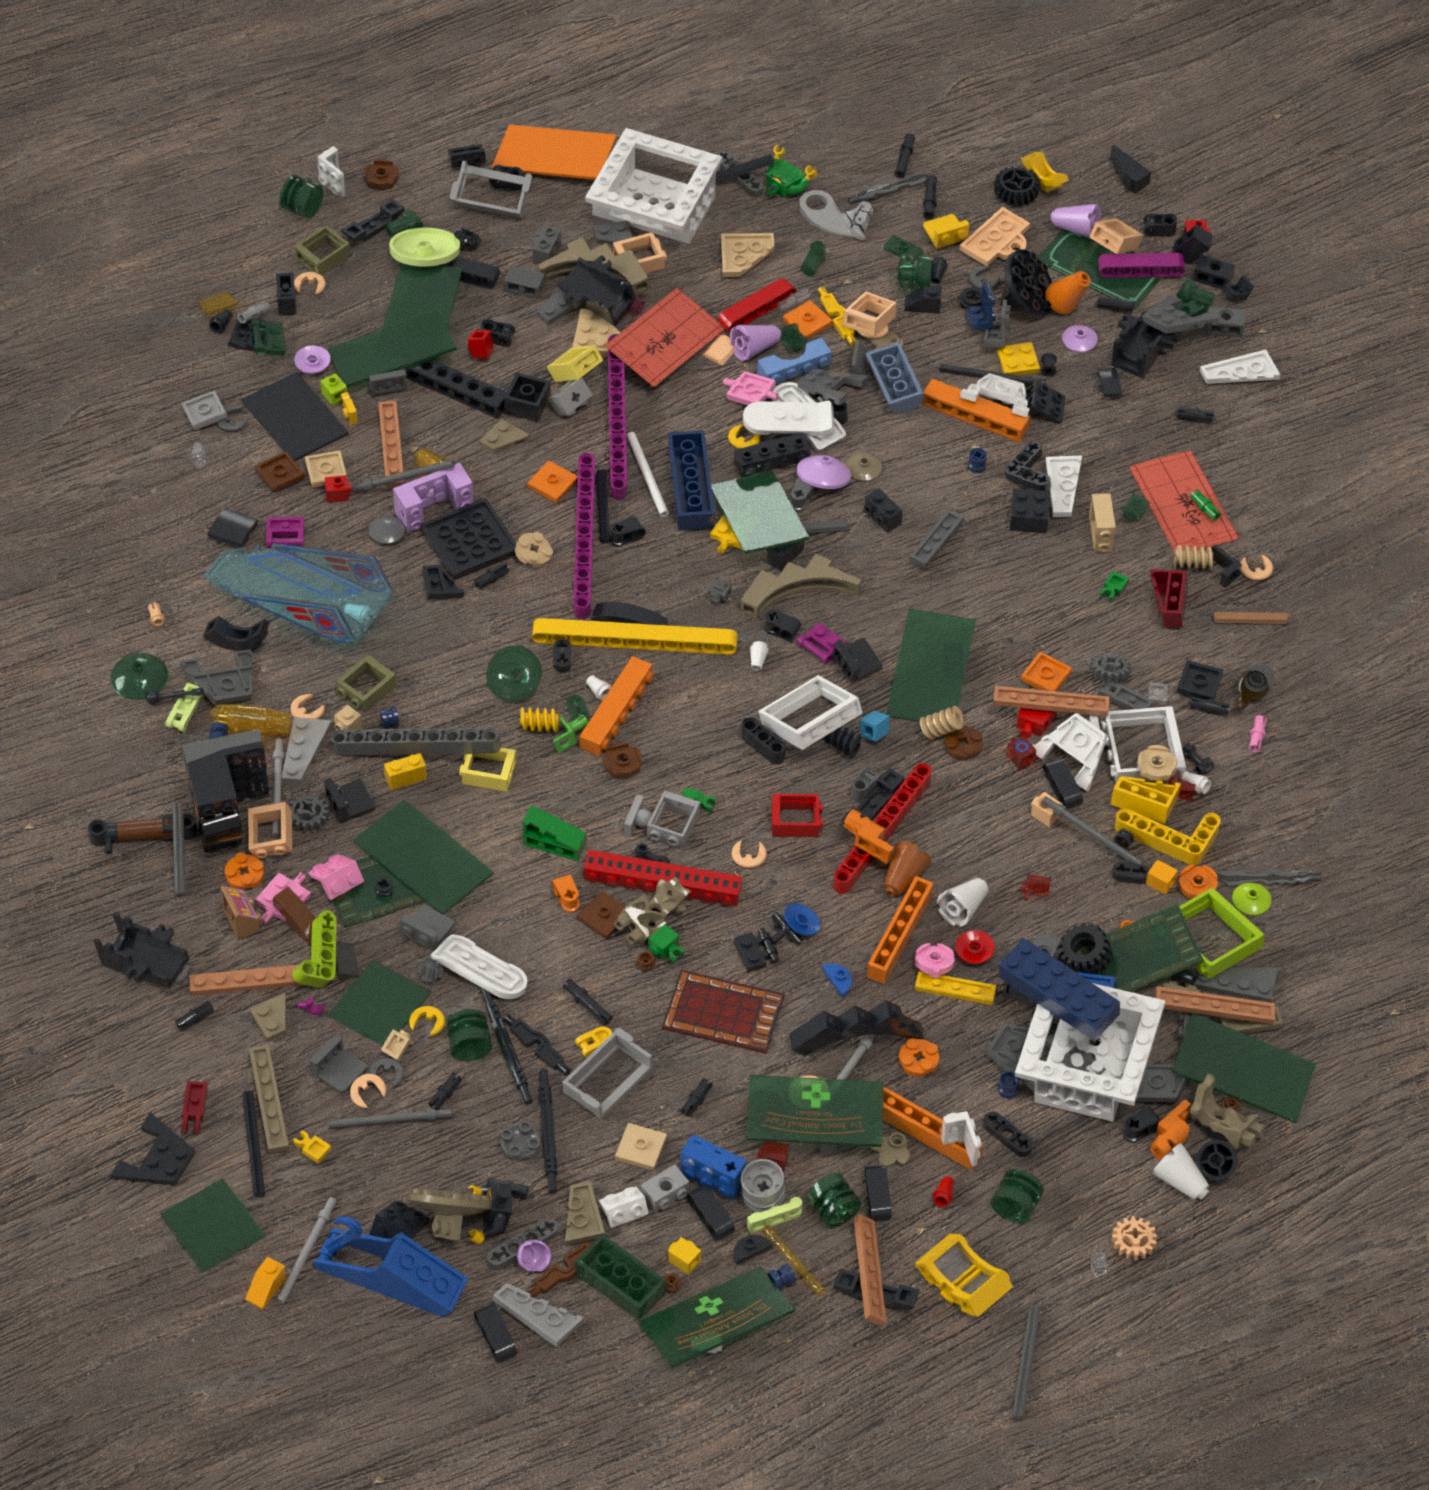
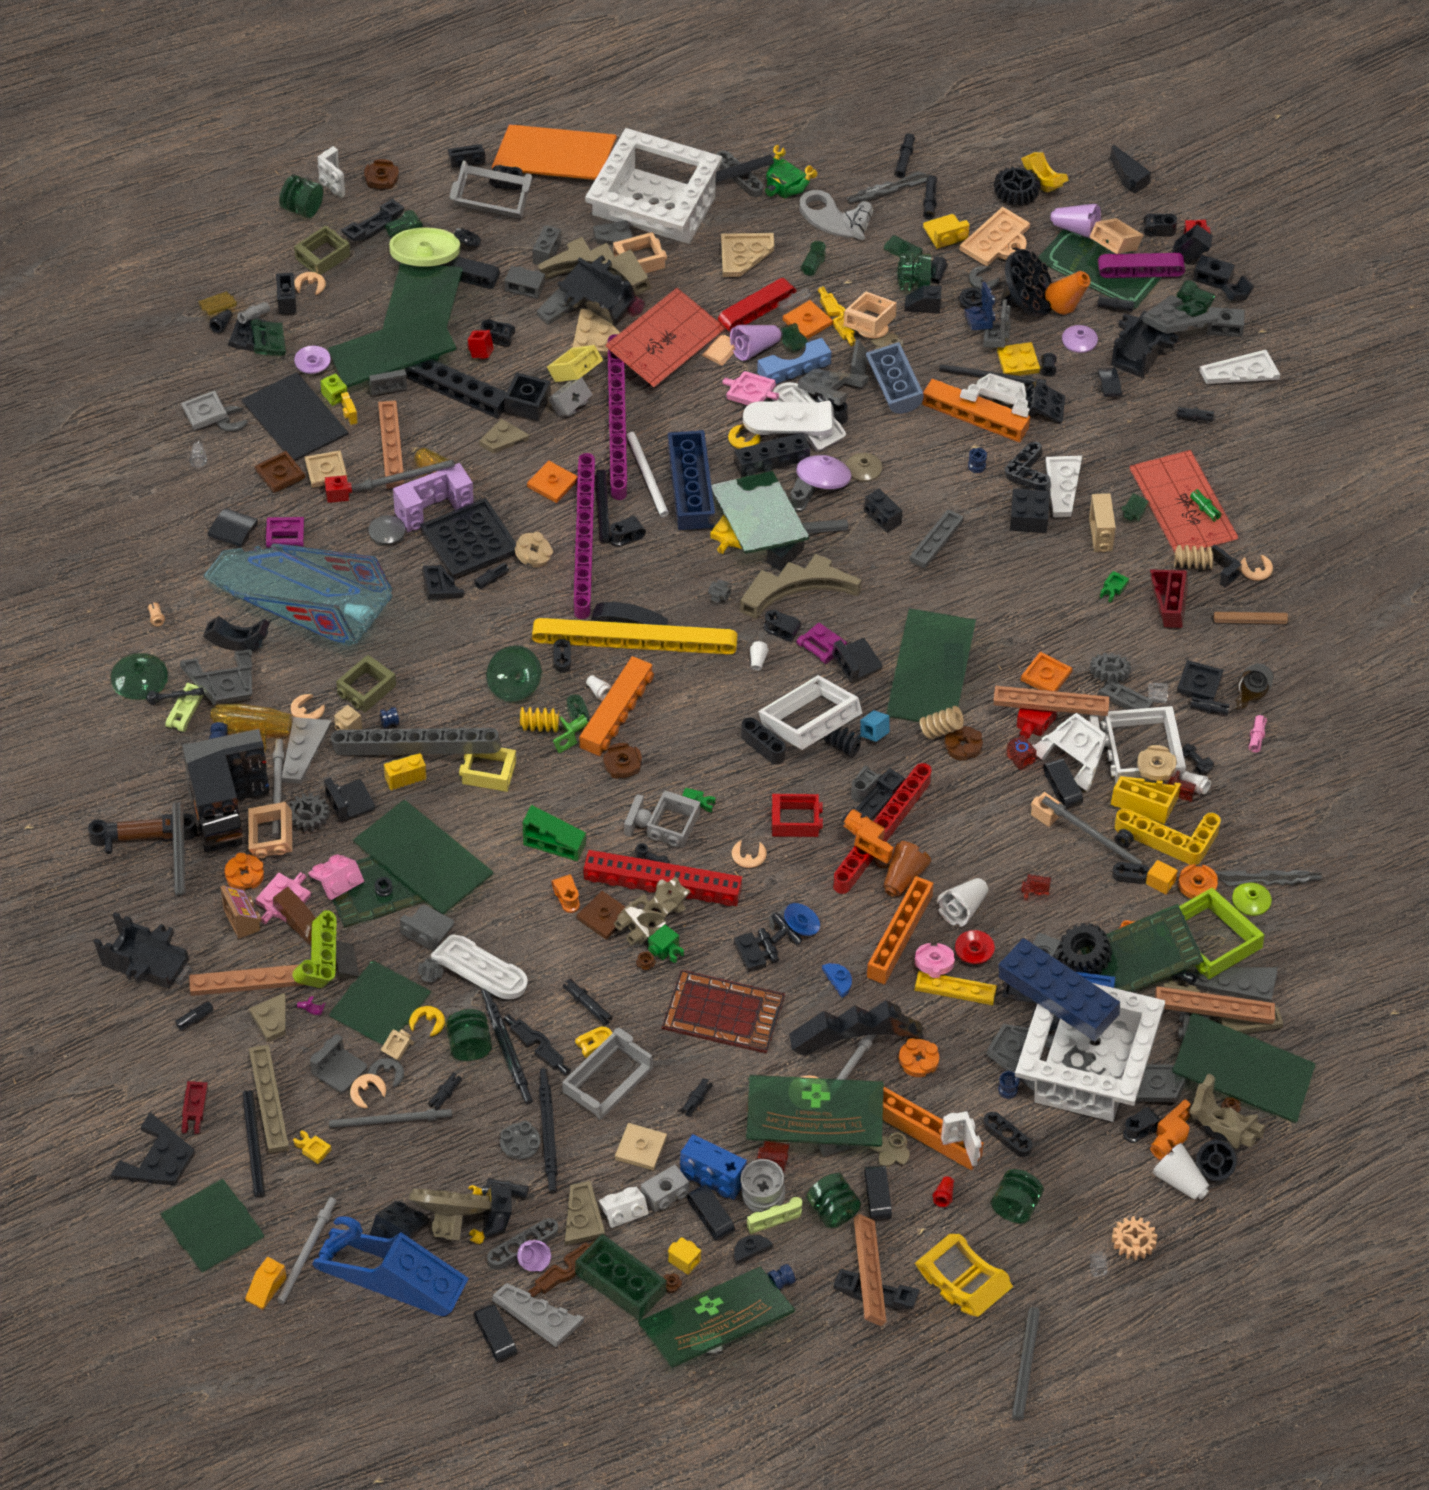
(808, 1277): clear yellow piece -> none

